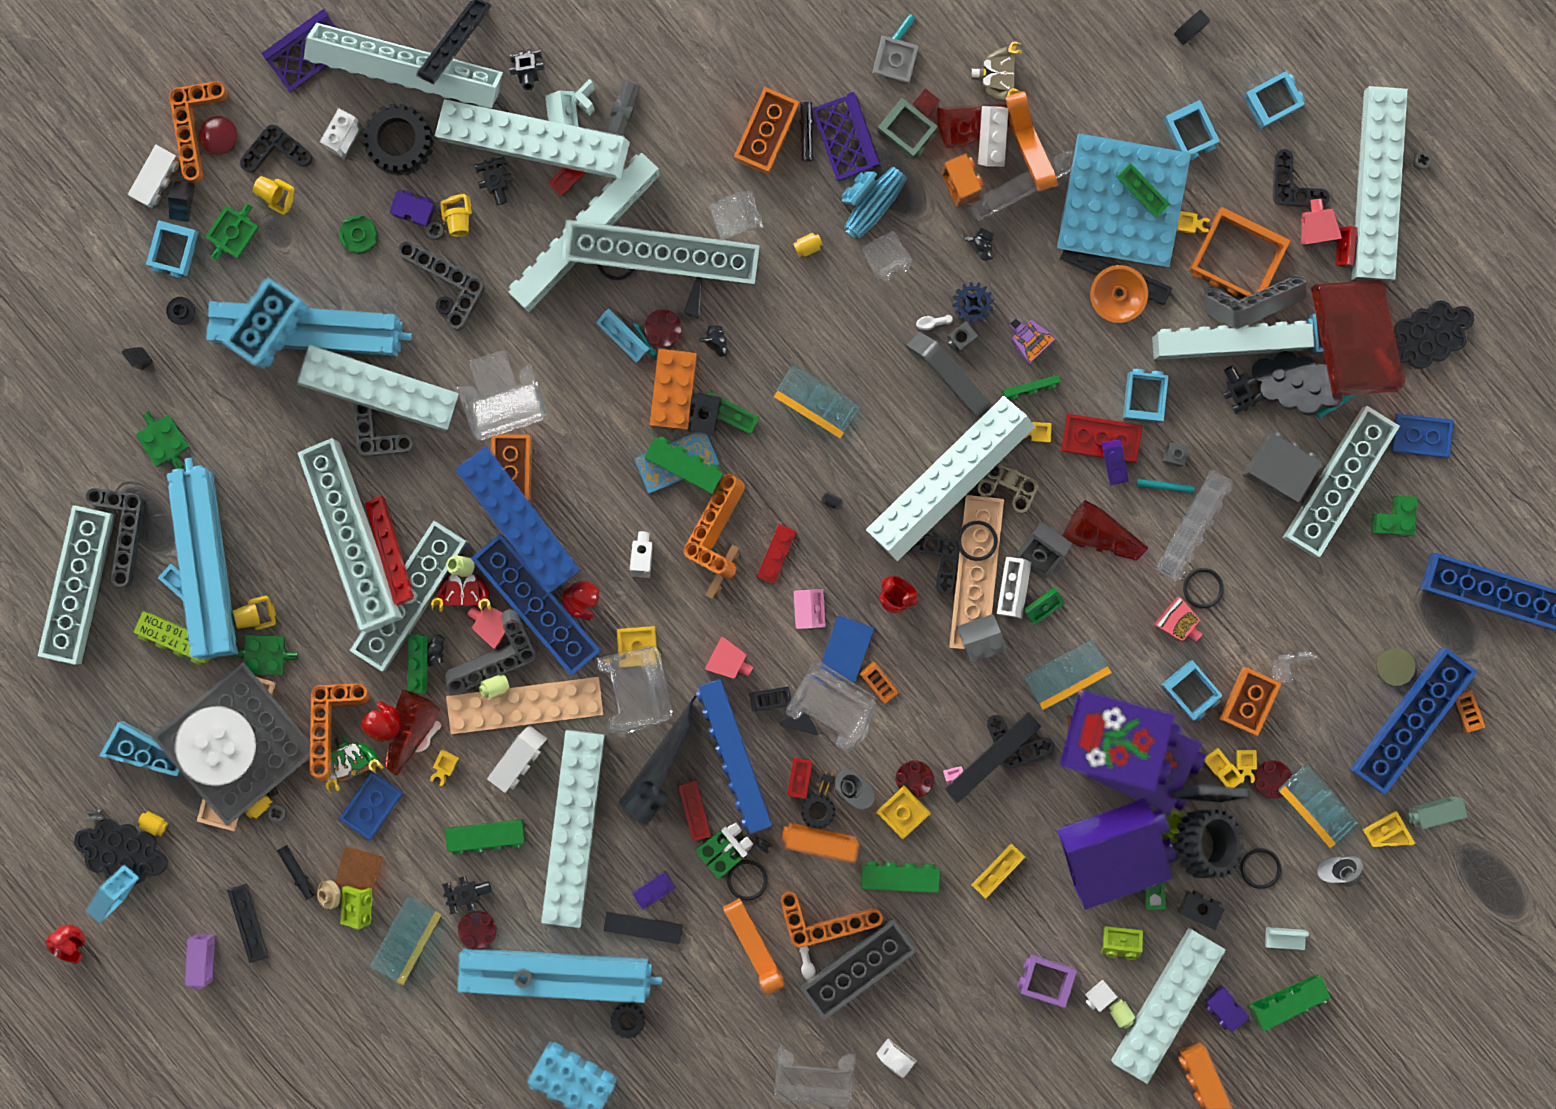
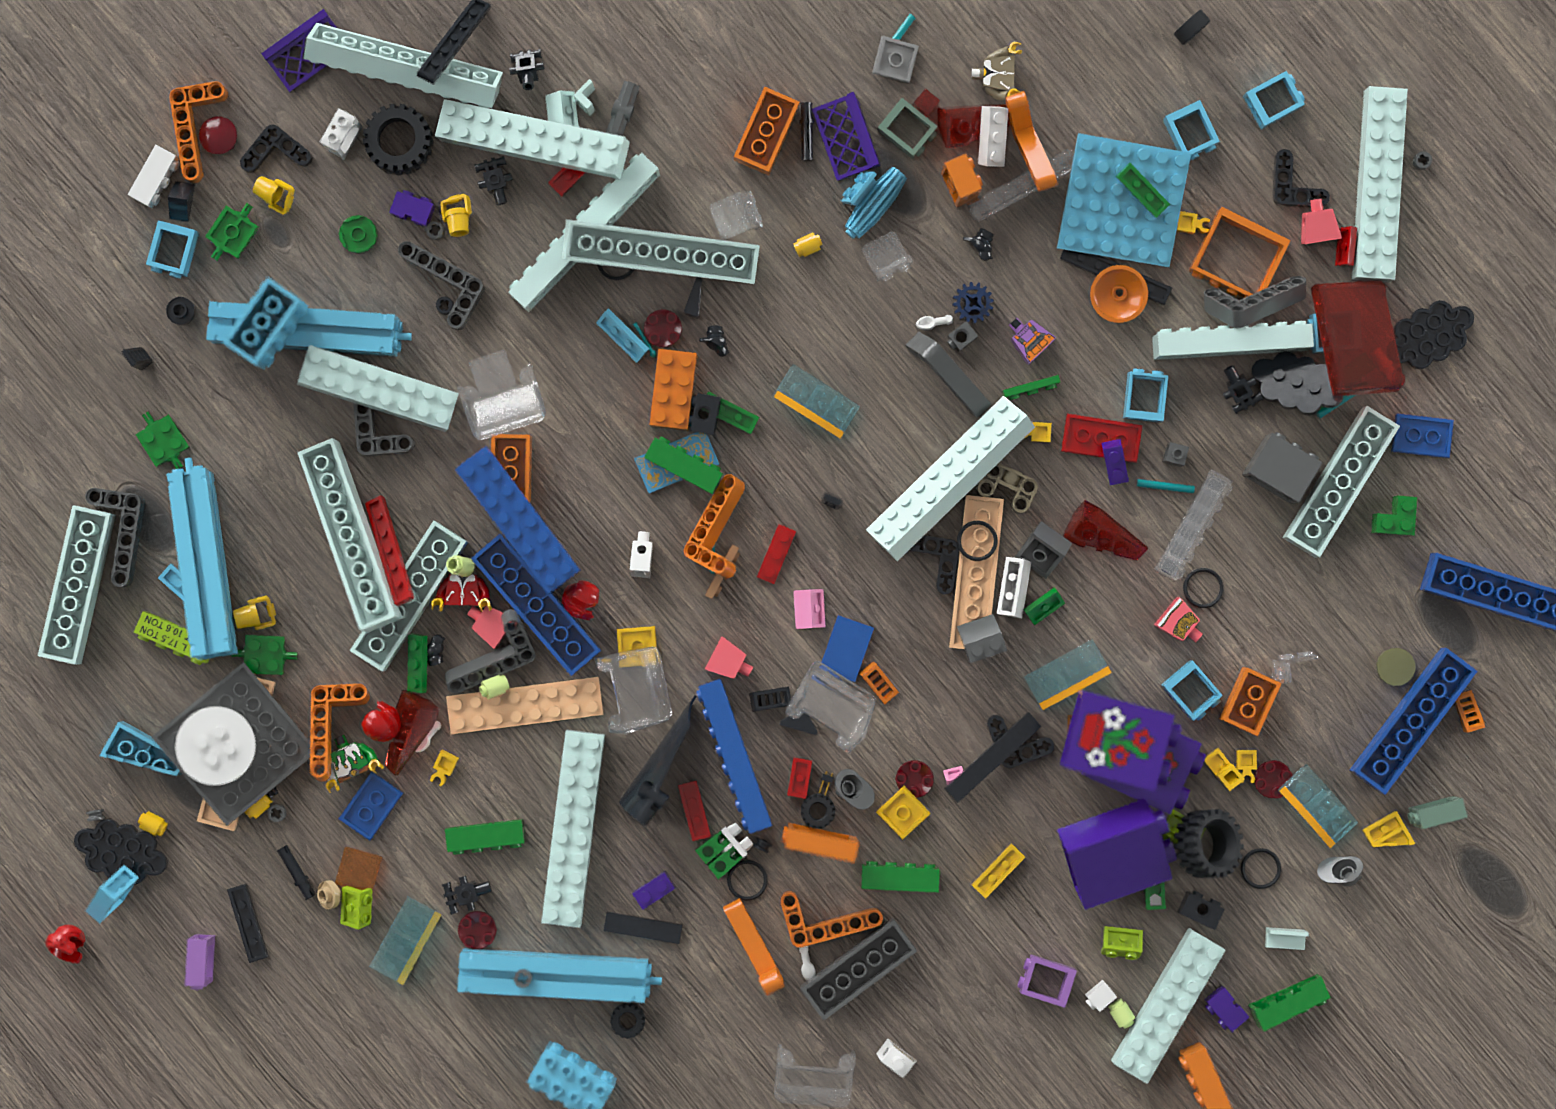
(516, 759): white wedge -> none
(897, 594): red helmet -> none
(1210, 793): black tile -> none

